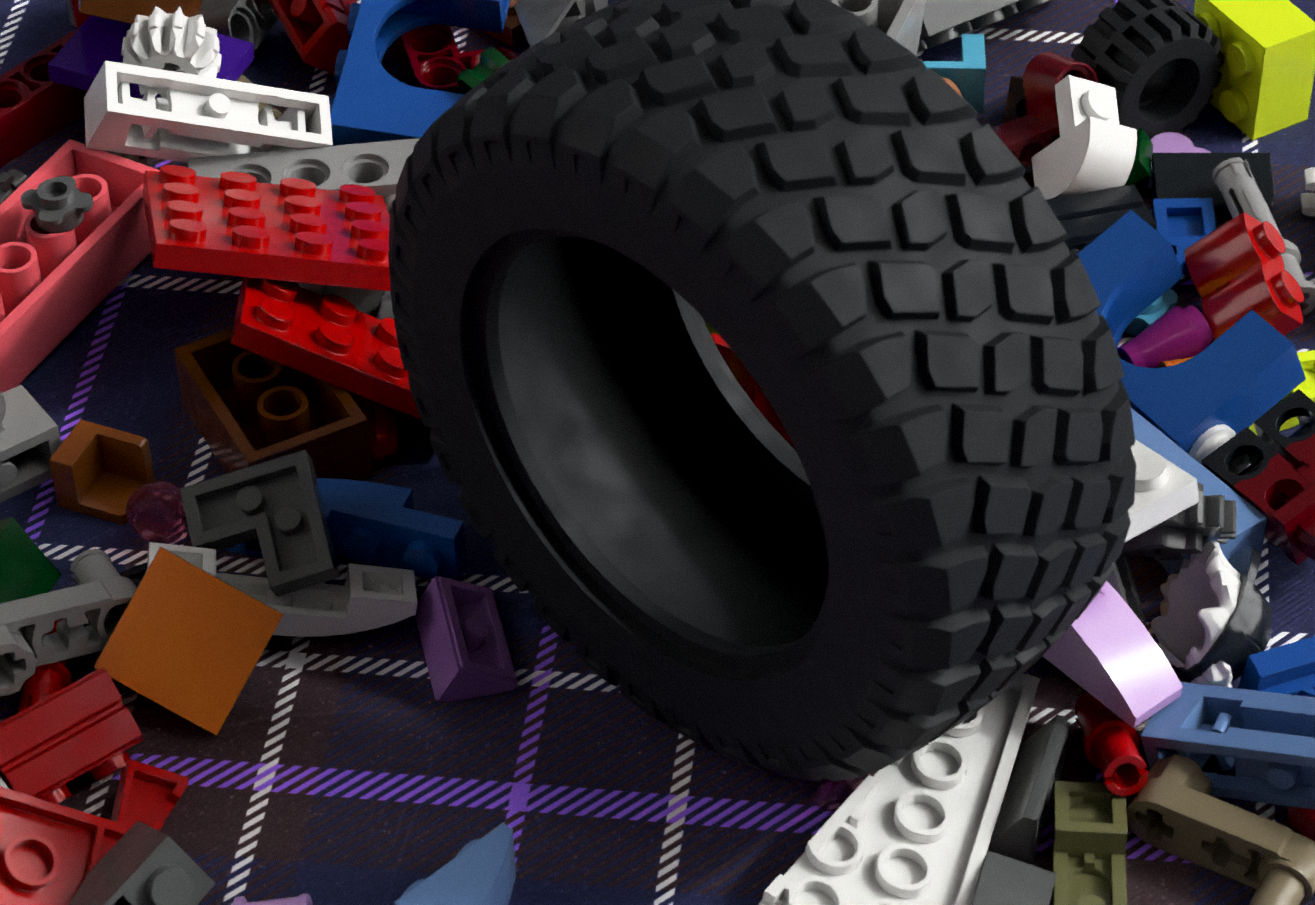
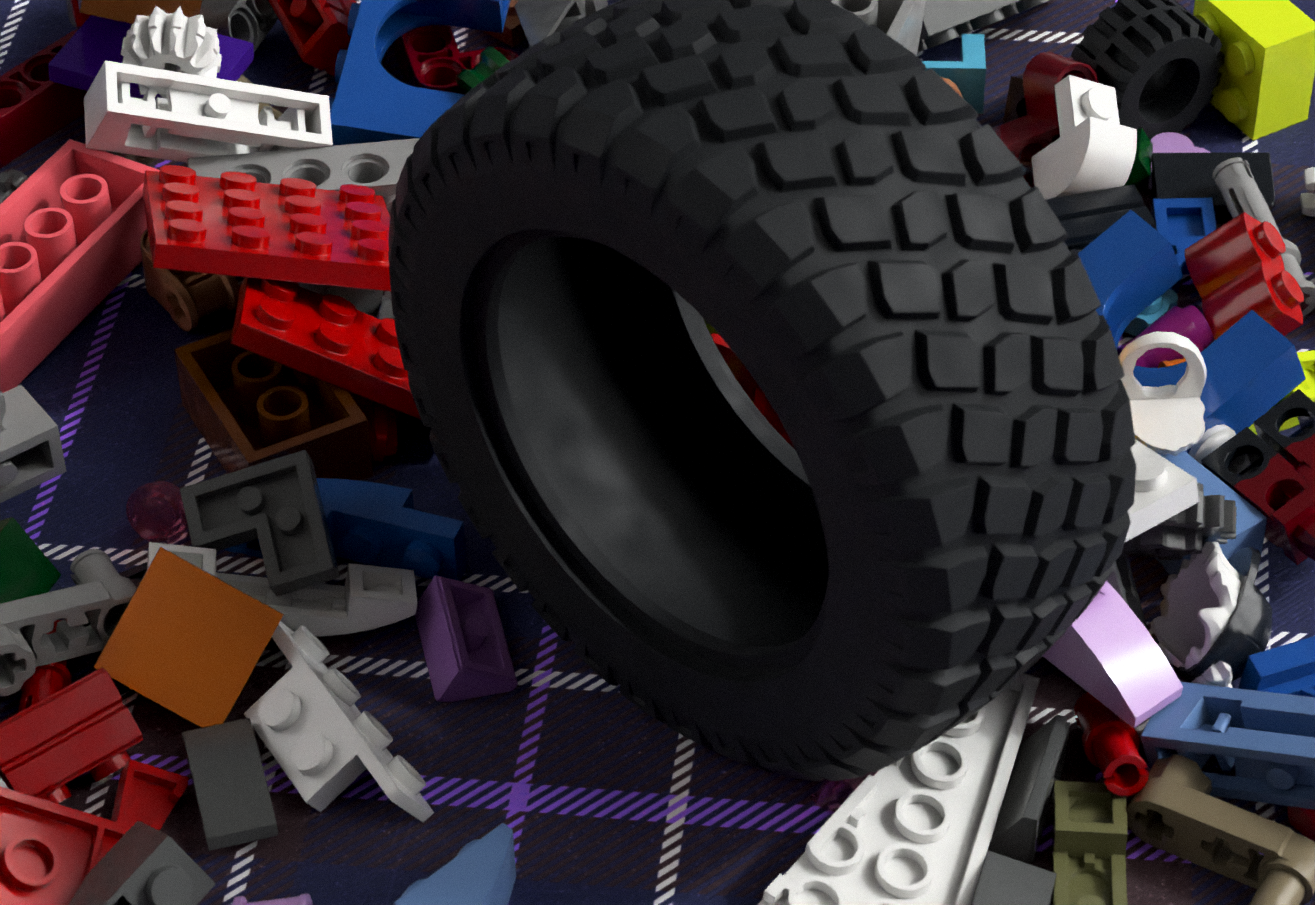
(57, 204): dark grey plate -> none
(100, 470): dark orange panel -> none
(186, 293): none -> nougat piece
(229, 784): none -> dark grey slope
(322, 735): none -> white bracket
(1169, 415): none -> white piece

